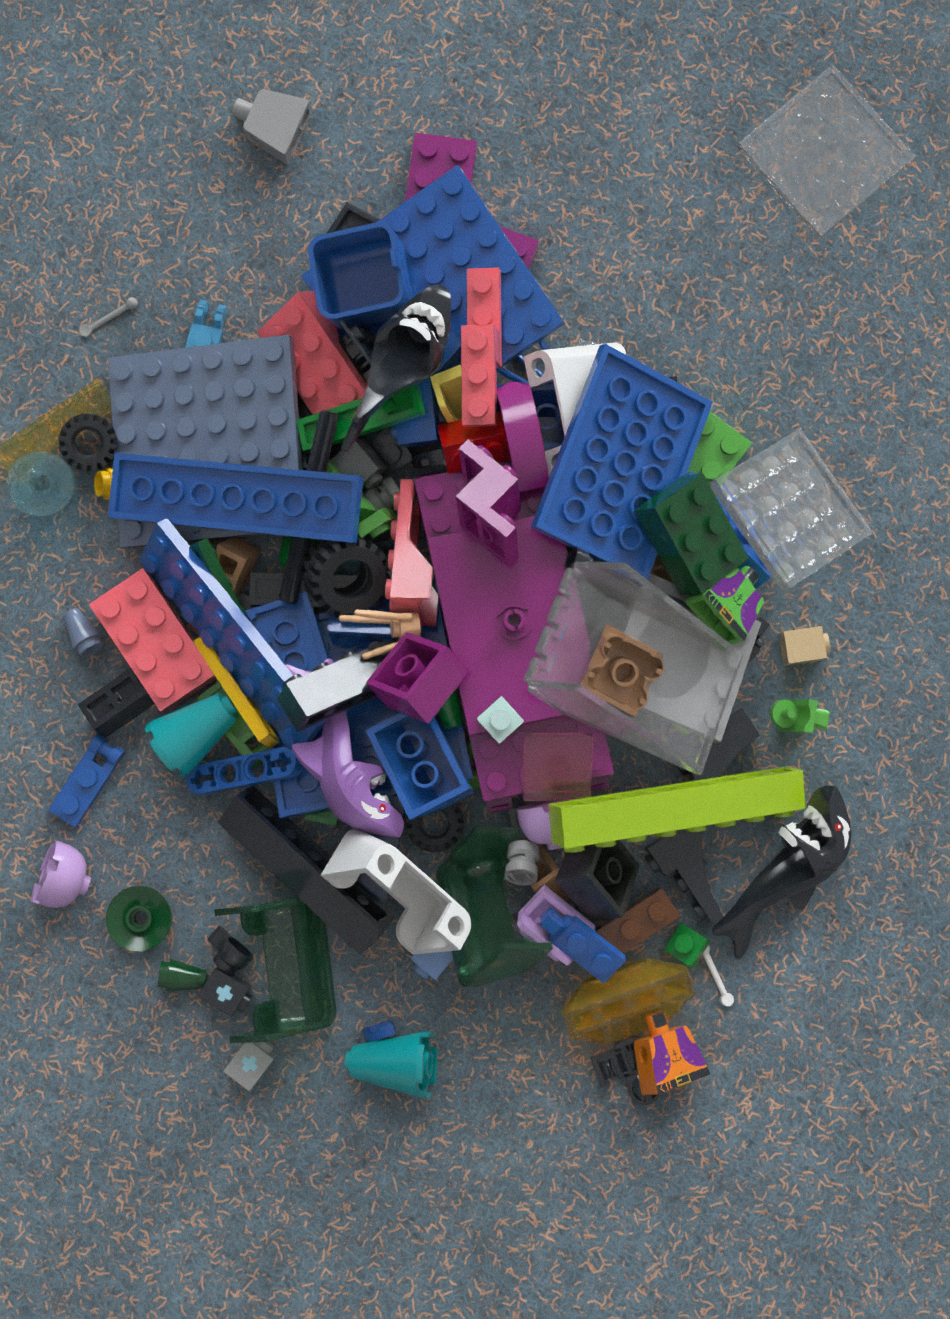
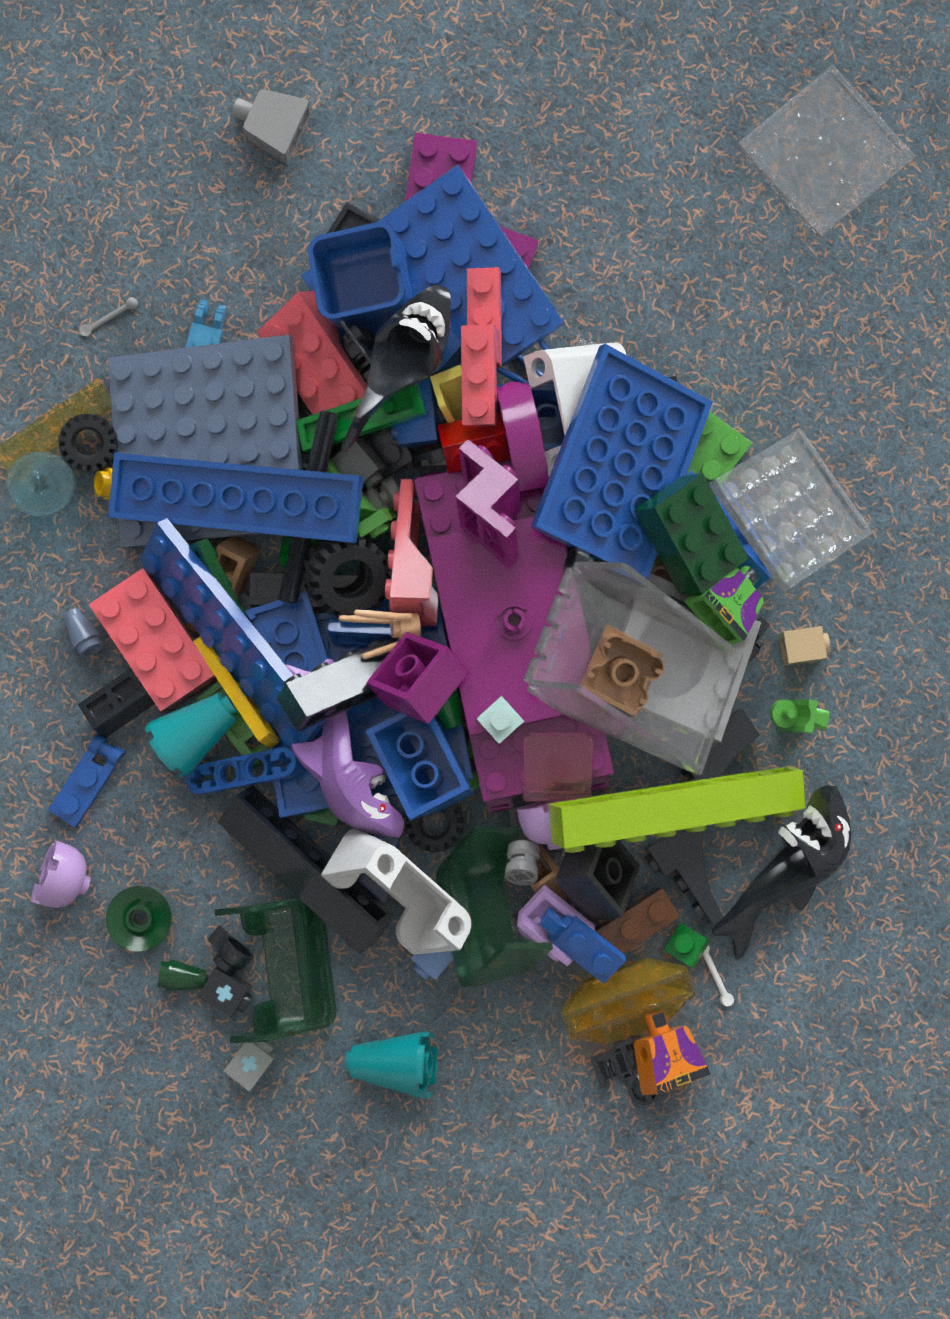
(379, 1031): blue tile -> none

